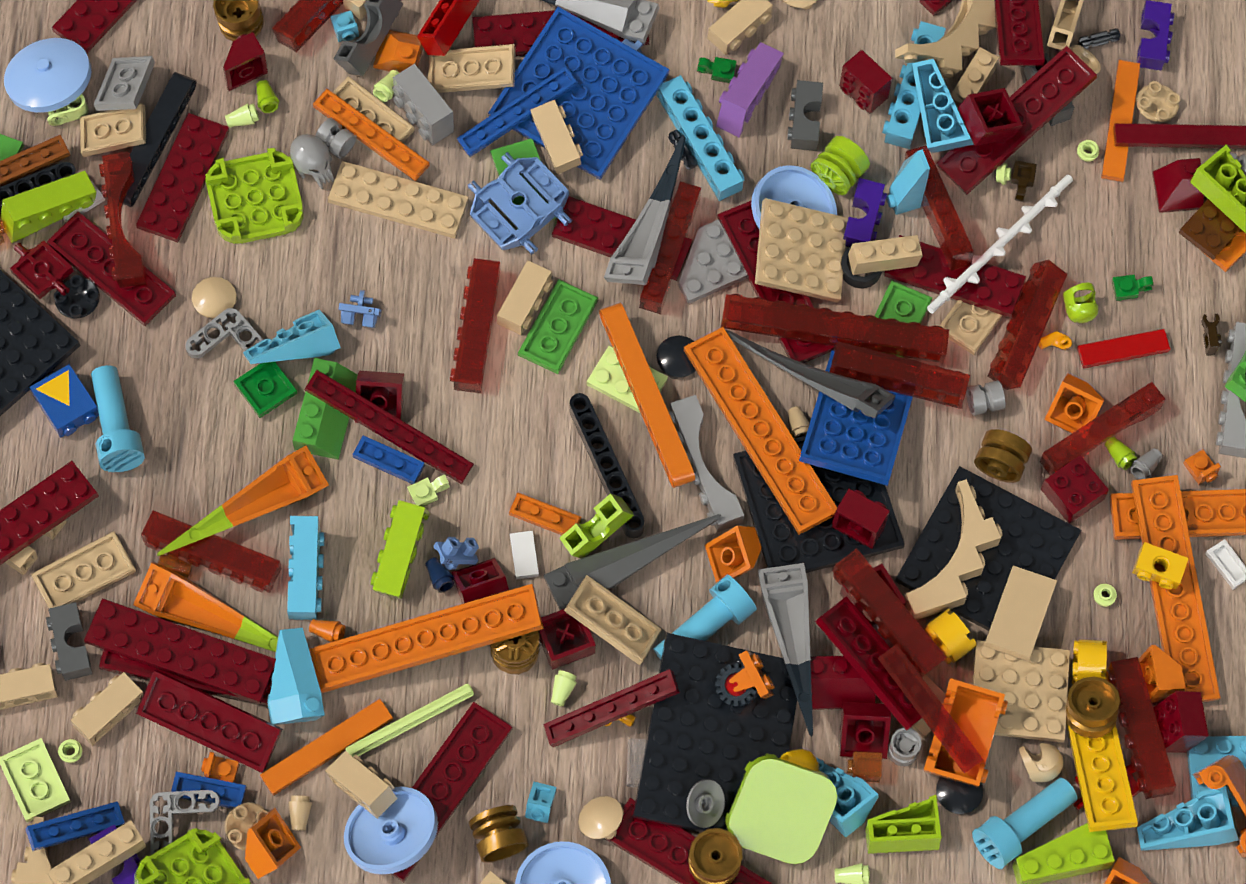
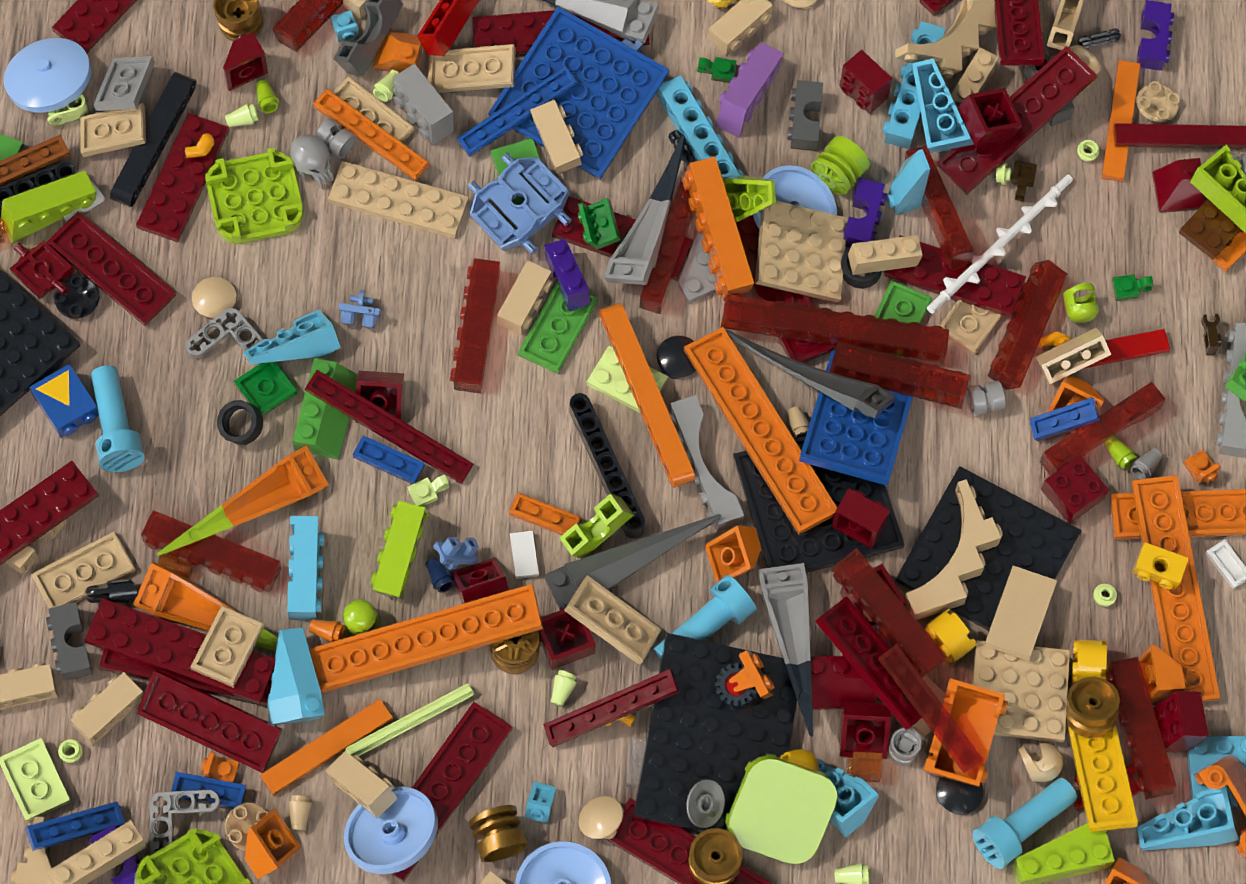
(115, 591): none -> black arm
(119, 177): clear red arch -> none
(202, 148): none -> light orange arm
(224, 418): none -> black tyre
(227, 646): none -> tan tile
(360, 616): none -> lime helmet
(564, 267): none -> dark purple arch
(599, 223): none -> green bracket
(717, 228): none -> orange brick
(749, 194): none -> lime wedge
(906, 829): lime wedge -> none
(1003, 455): pearl gold wheel -> none
(1064, 419): none -> blue plate
(1073, 355): none -> tan brick

